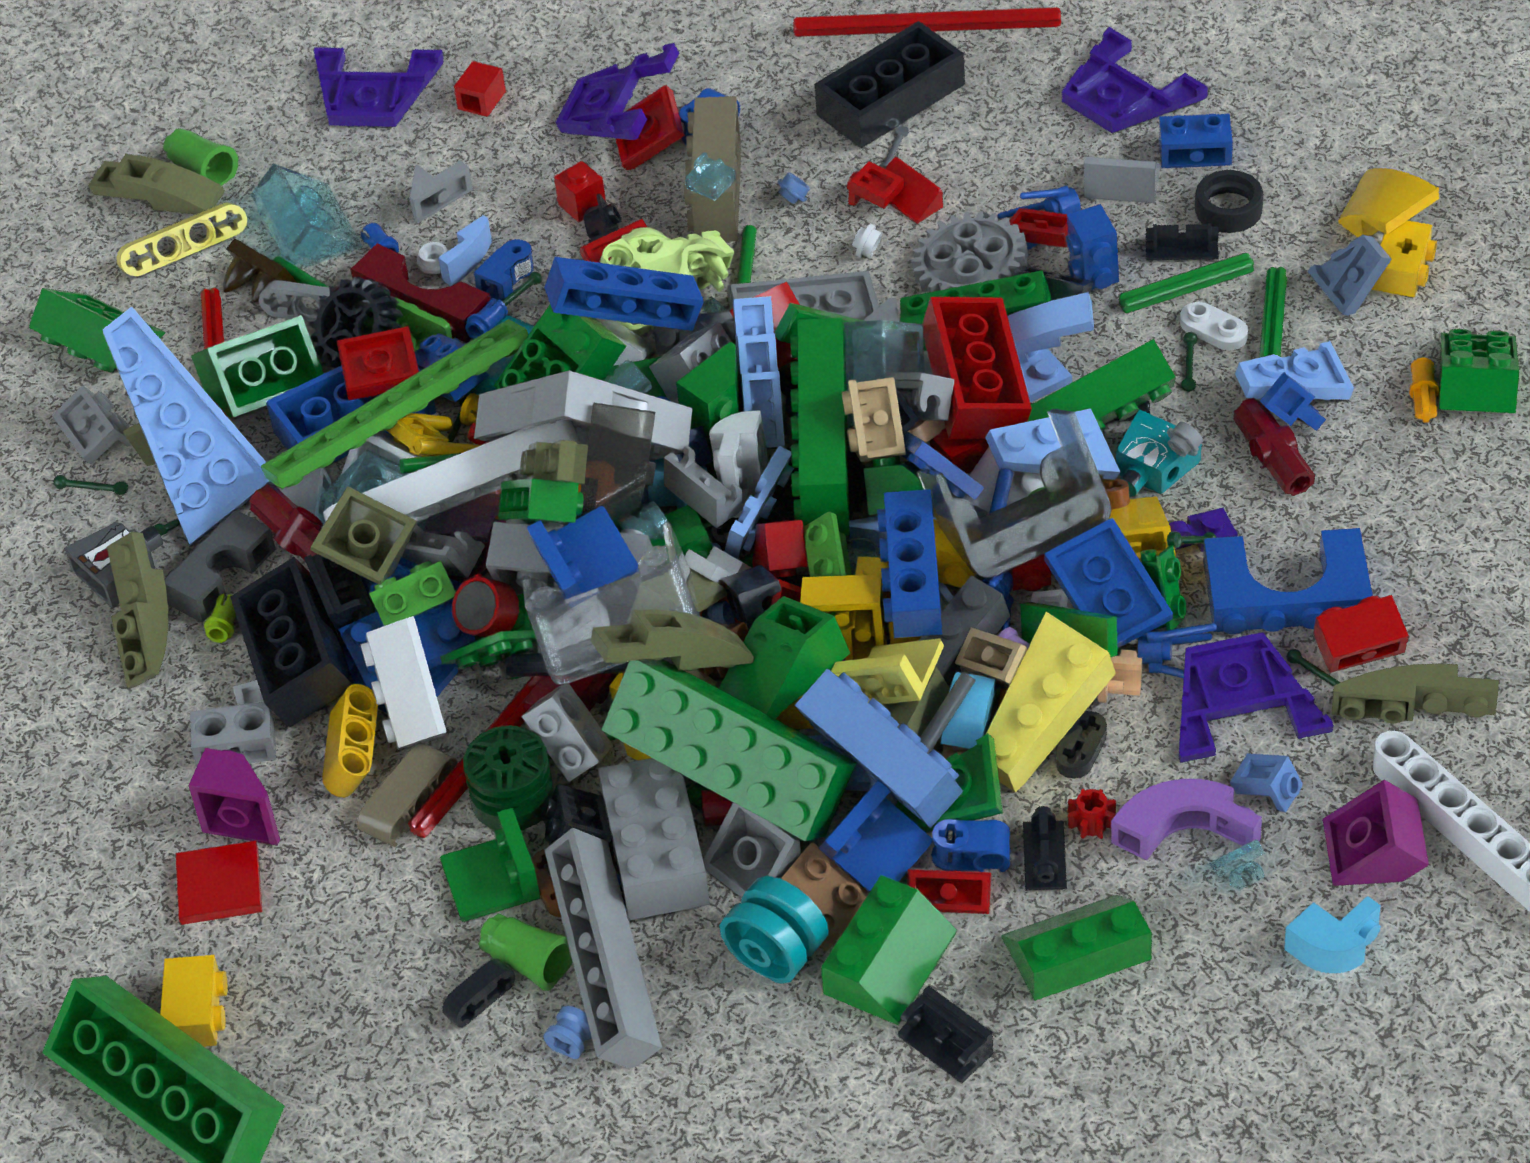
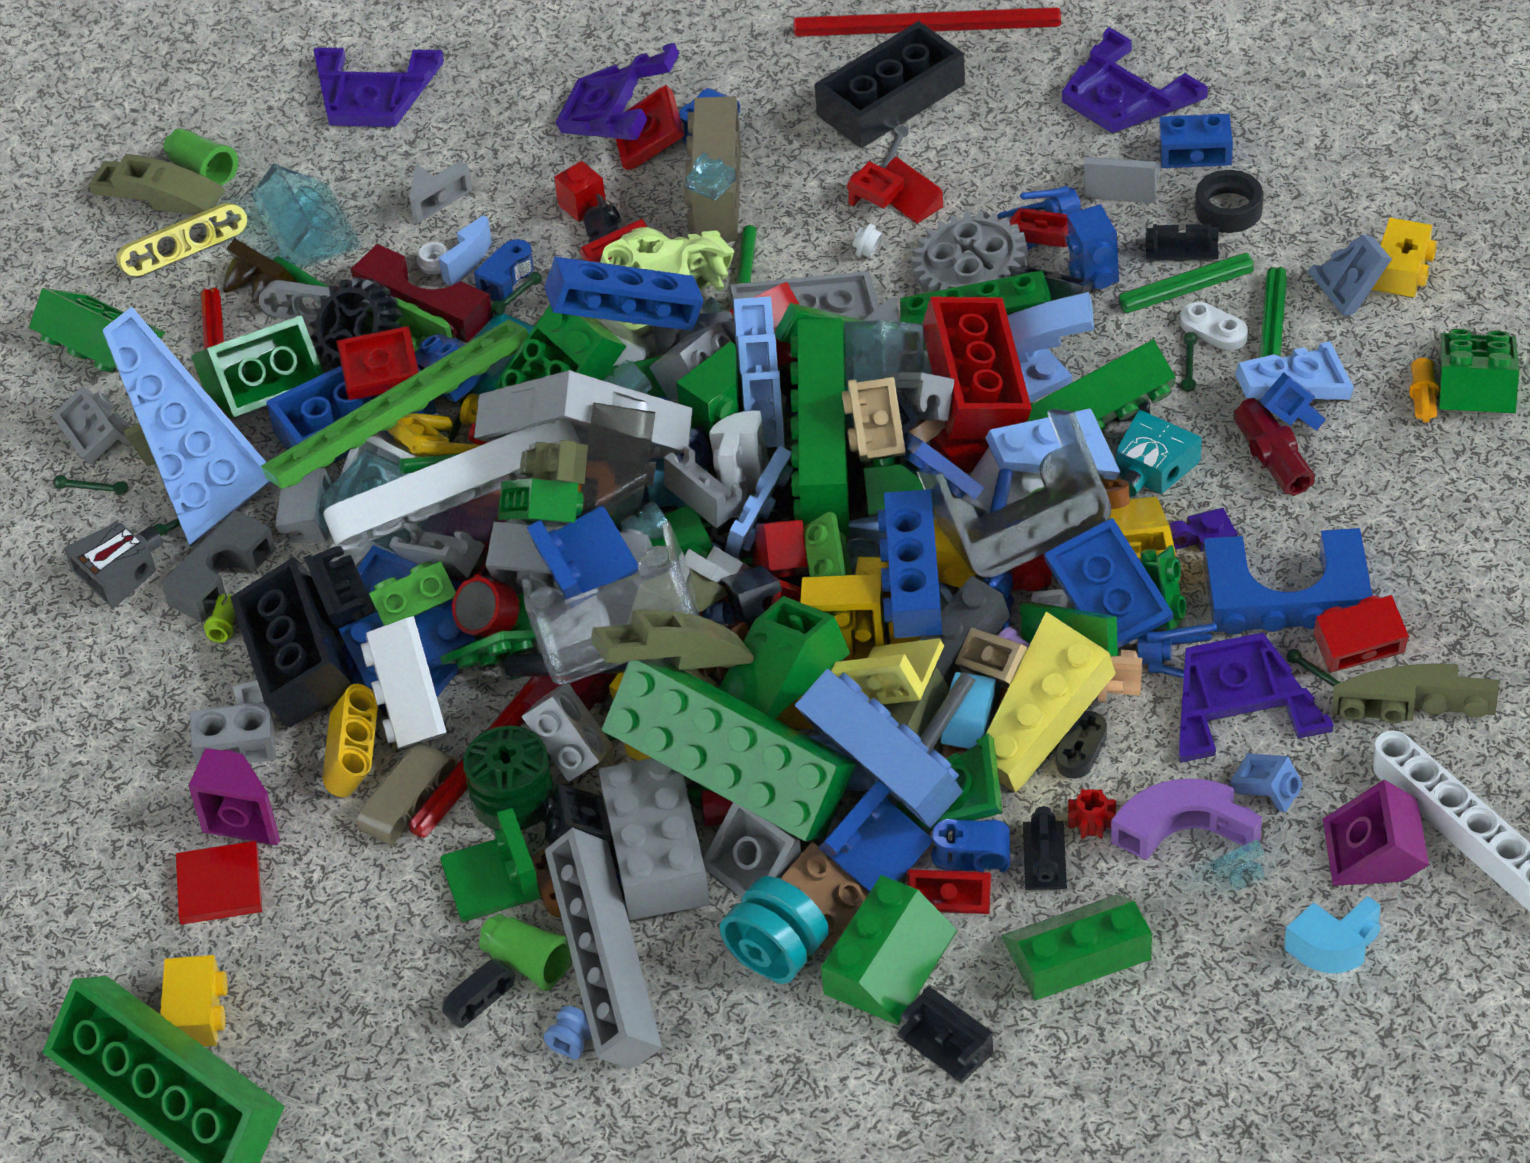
(143, 617): olive slope -> none
(293, 525): dark red piece -> none
(364, 536): olive slope -> none
(378, 236): blue pin -> none
(479, 88): red brick -> none
(486, 318): blue pin -> none
(793, 188): medium blue plate -> none
(1176, 539): dark green hinge -> none
(1184, 439): light grey plate -> none
(1386, 201): yellow slope -> none

